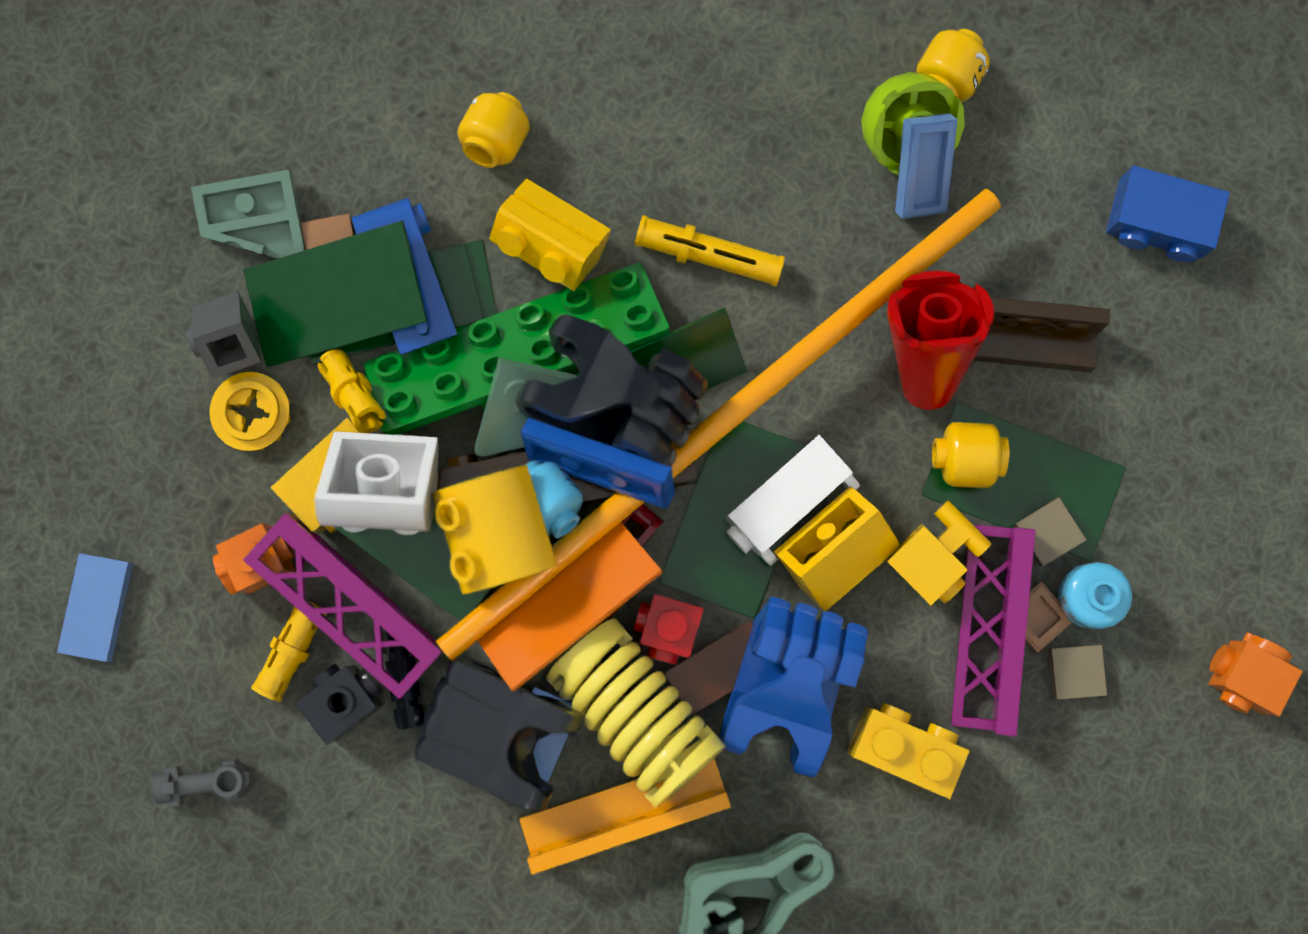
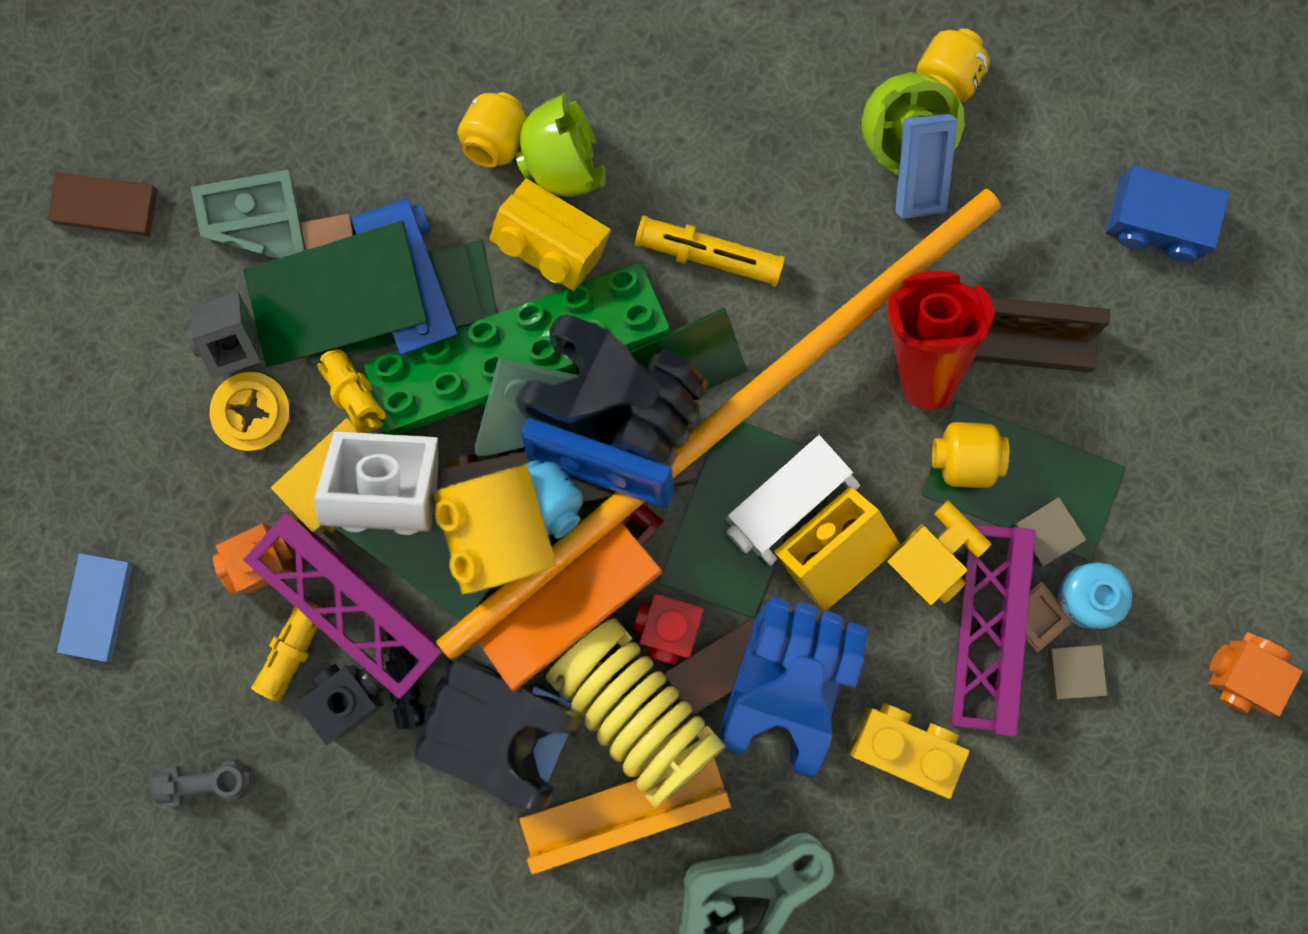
(102, 204): none -> reddish brown tile
(559, 149): none -> lime cylinder

